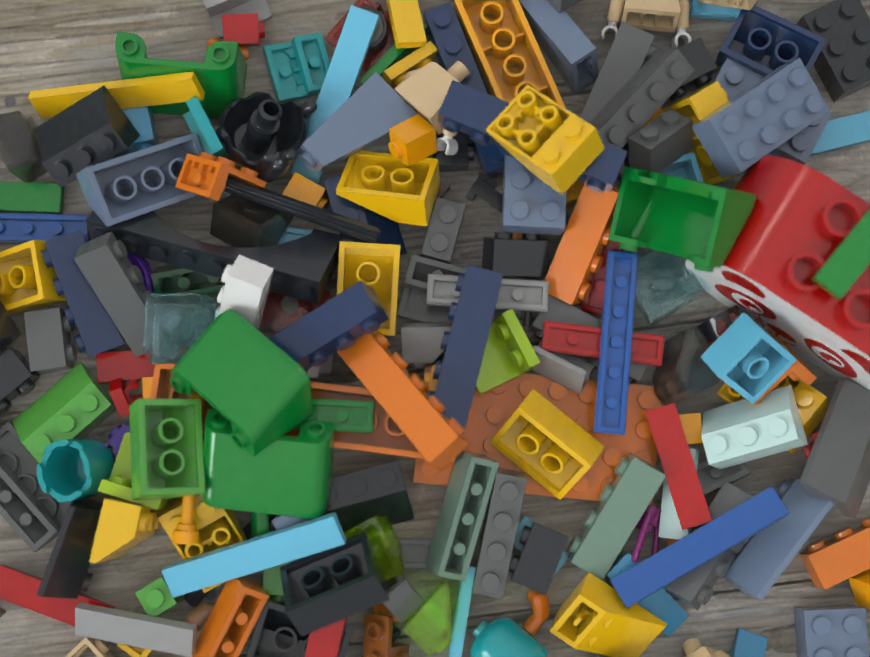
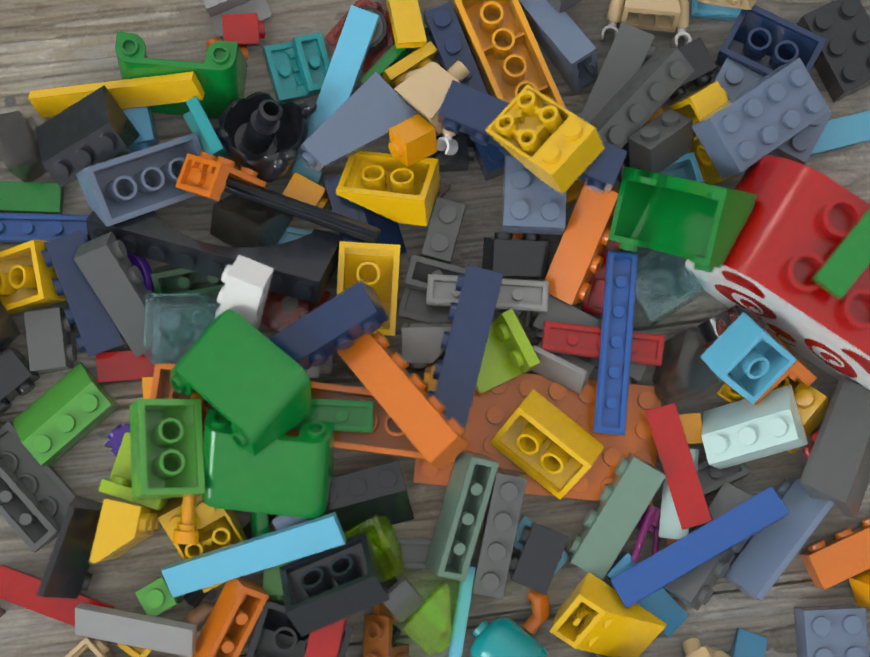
(74, 469): teal cylinder -> none
(121, 396): red tile -> none
(486, 192): black piece -> none

